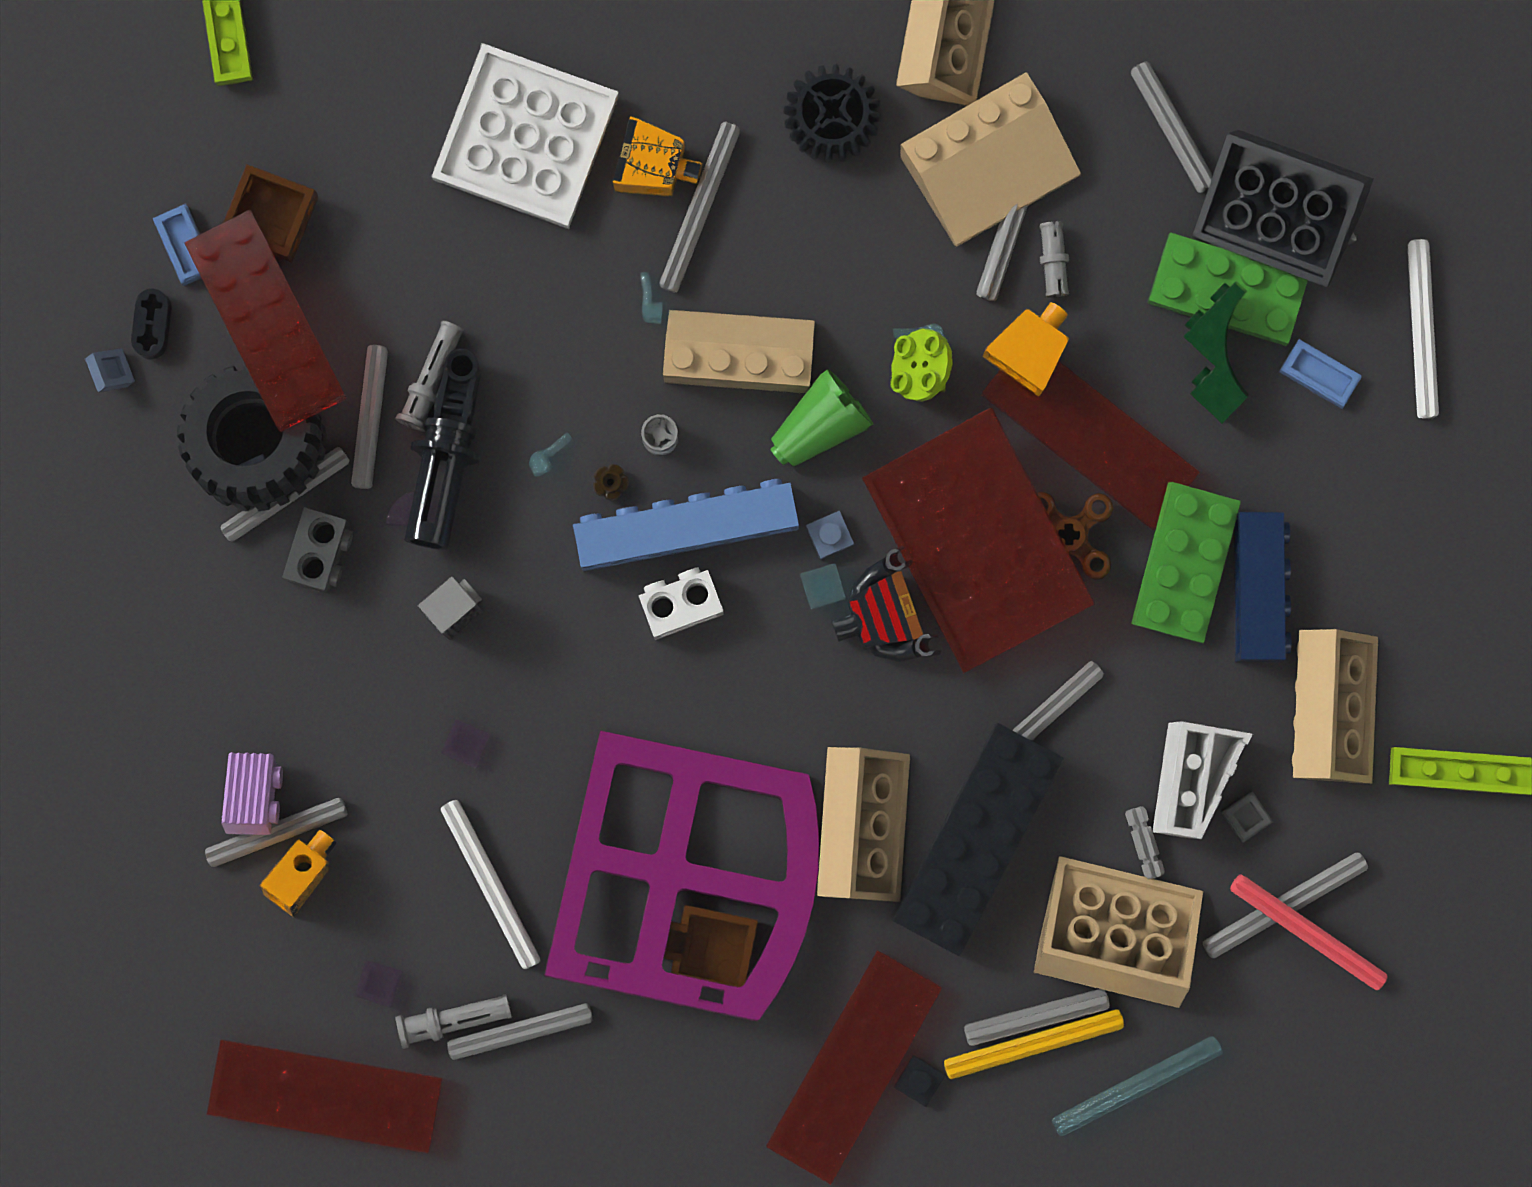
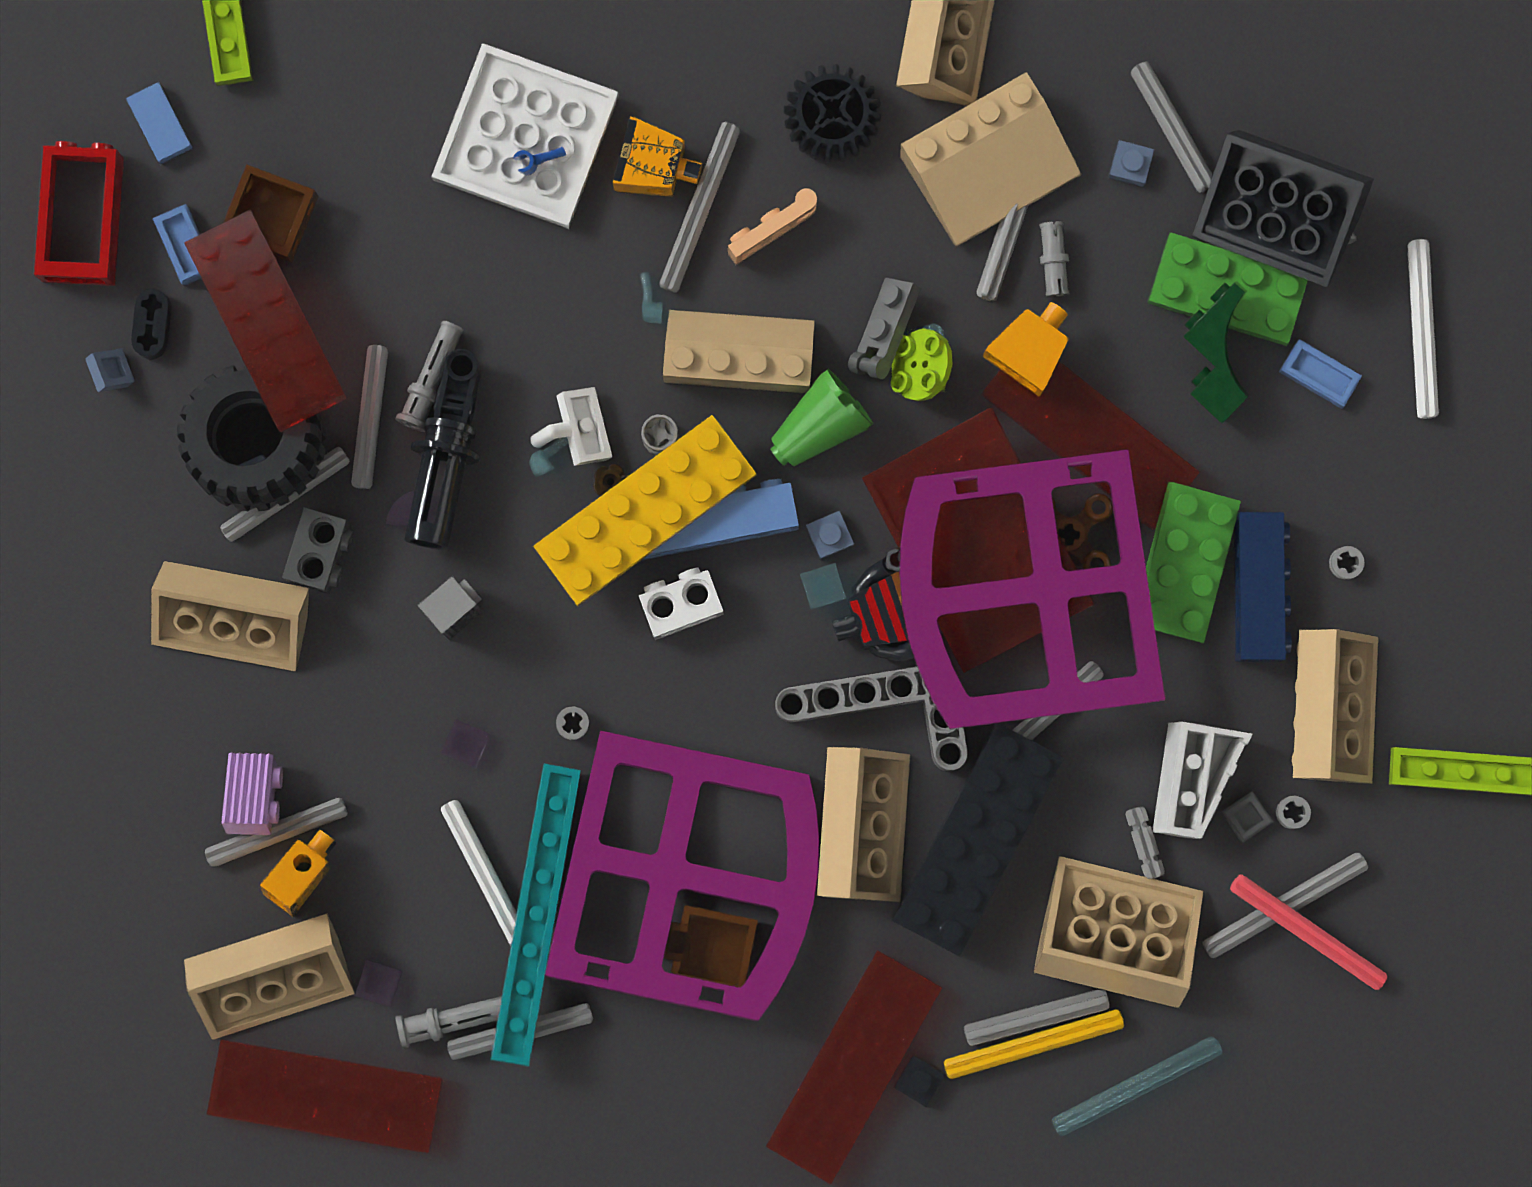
(74, 272): none -> red window
(159, 123): none -> medium blue tile
(228, 615): none -> tan slope
(268, 976): none -> tan slope
(535, 915): none -> teal plate
(537, 159): none -> blue hand
(581, 426): none -> white plate
(584, 723): none -> light grey bush
(645, 510): none -> yellow plate
(773, 226): none -> light nougat plate
(883, 698): none -> light grey beam
(884, 329): none -> dark grey plate
(1047, 588): none -> magenta window
(1131, 163): none -> sand blue plate
(1289, 822): none -> light grey bush
(1342, 572): none -> light grey bush

